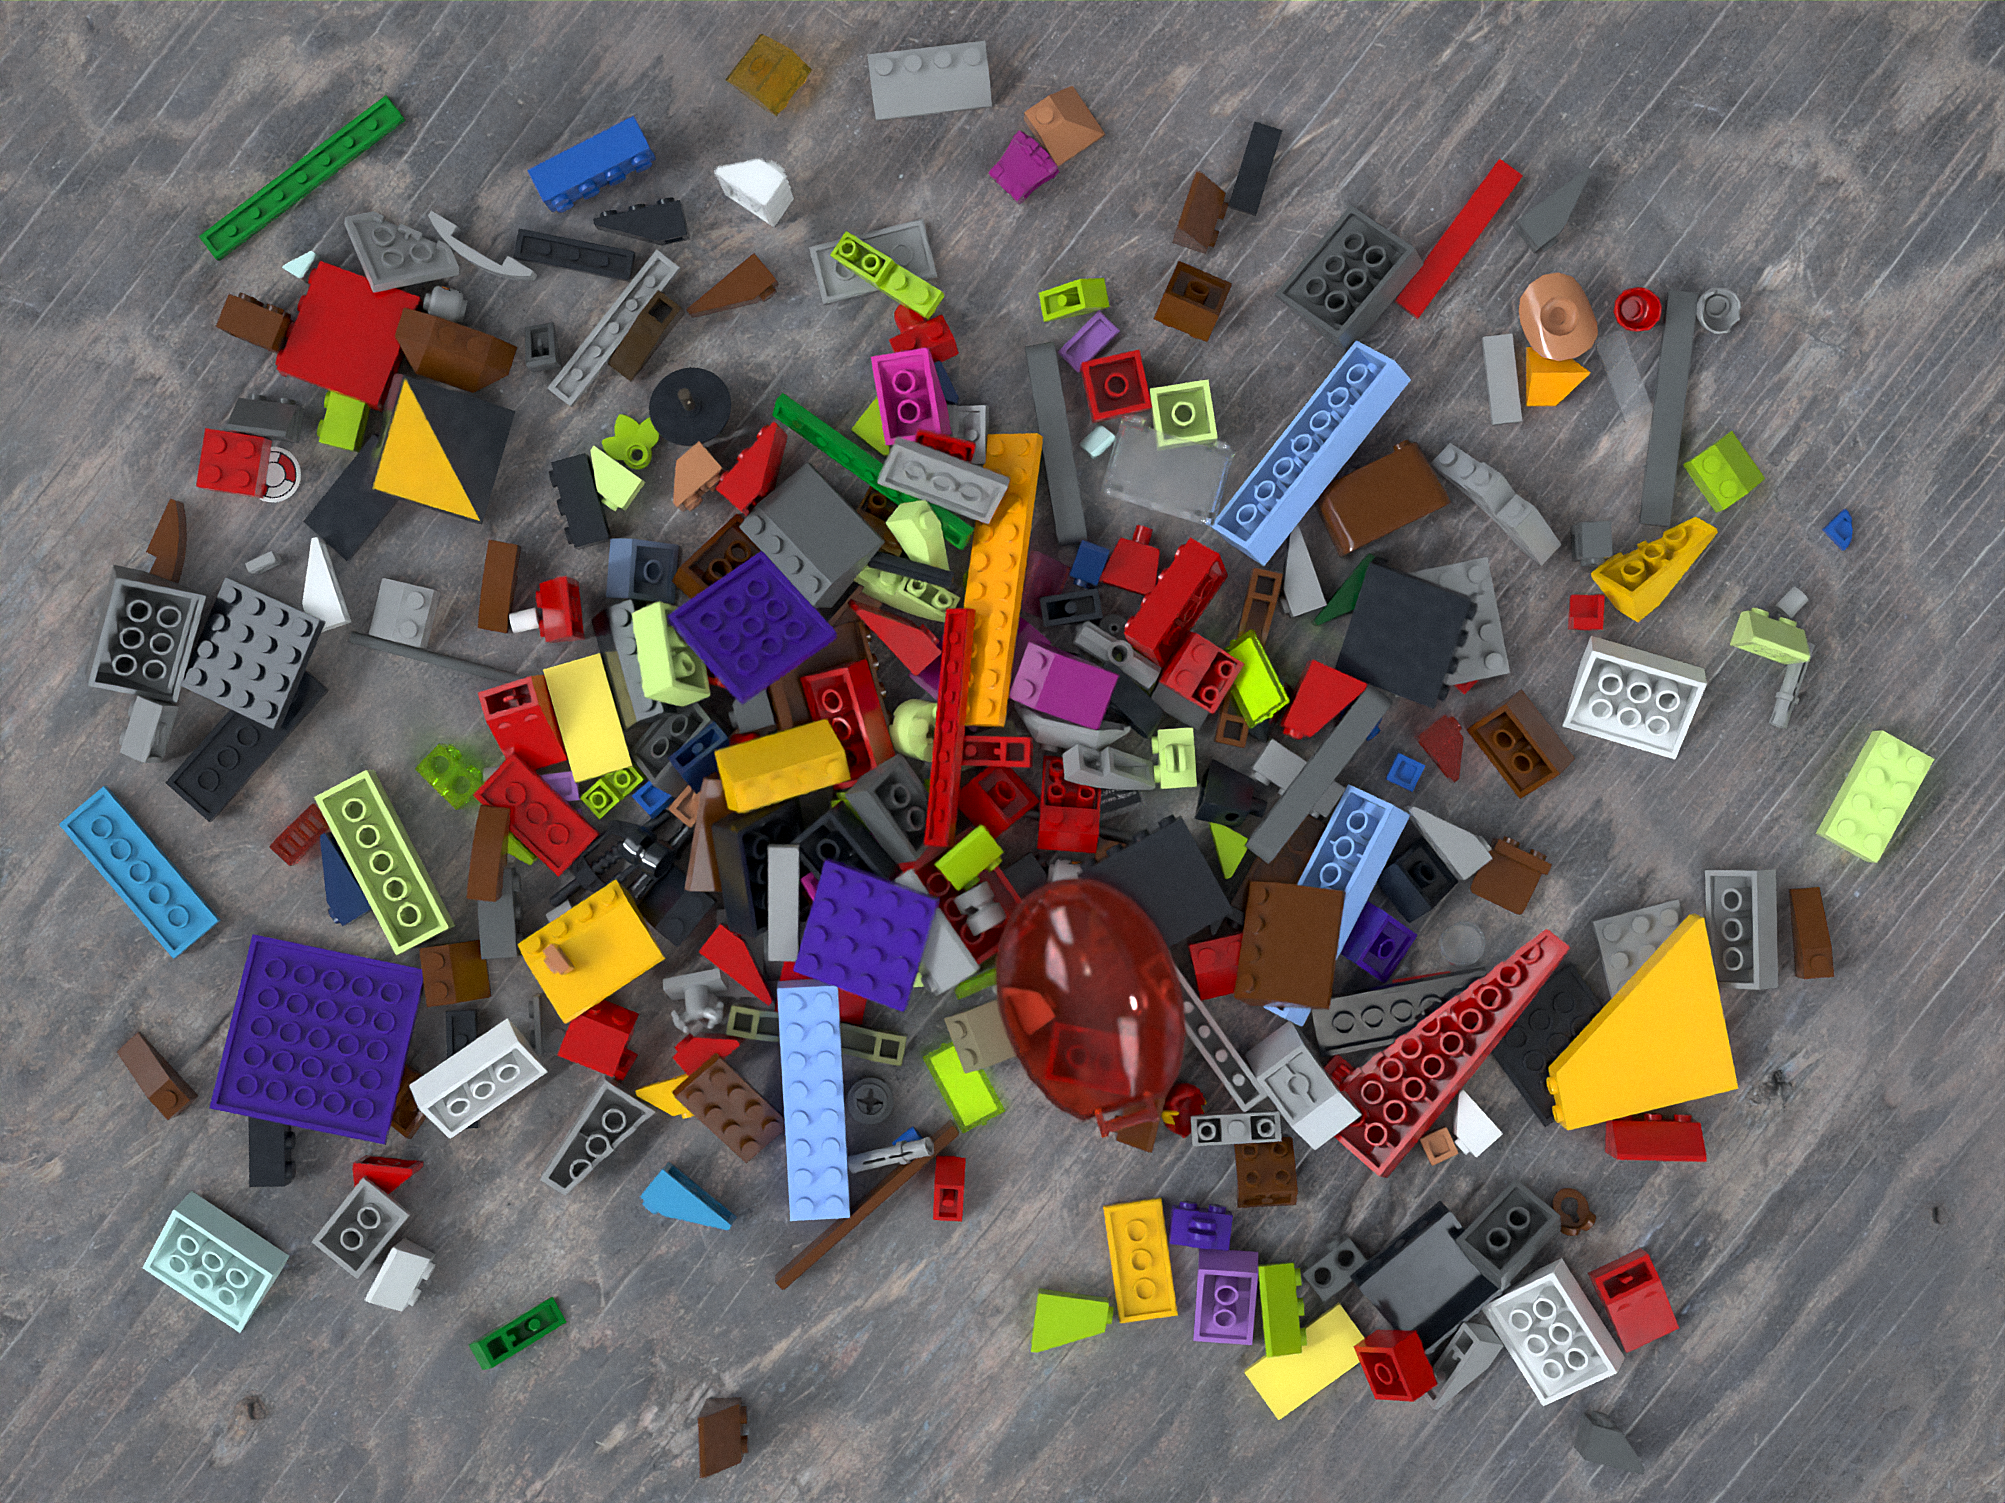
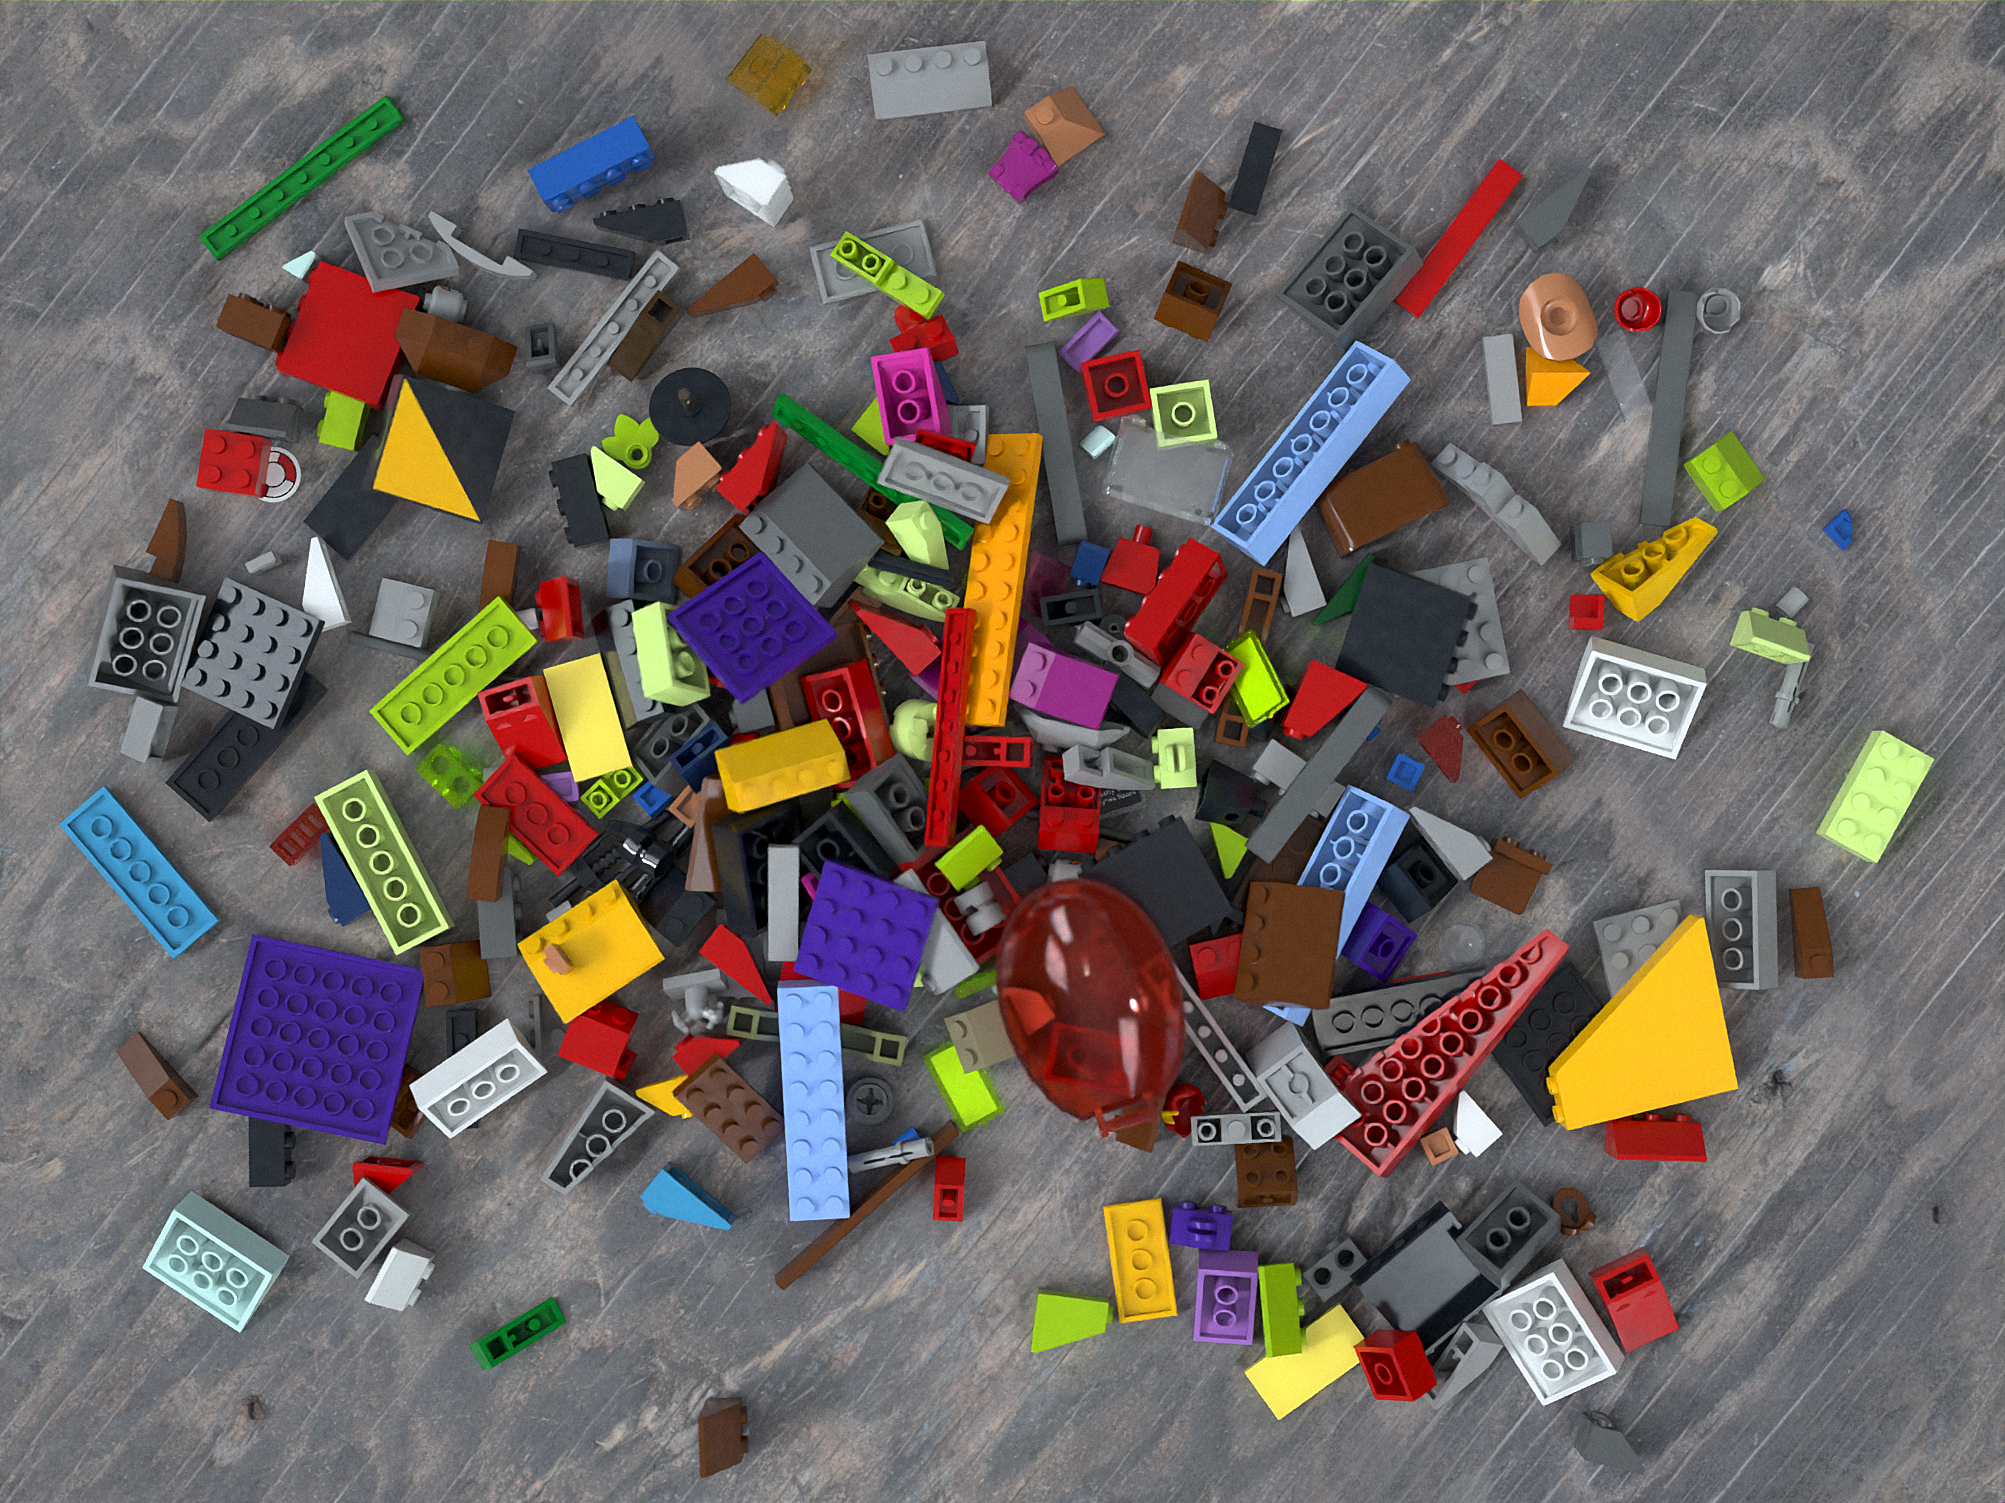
(454, 675): none -> lime plate

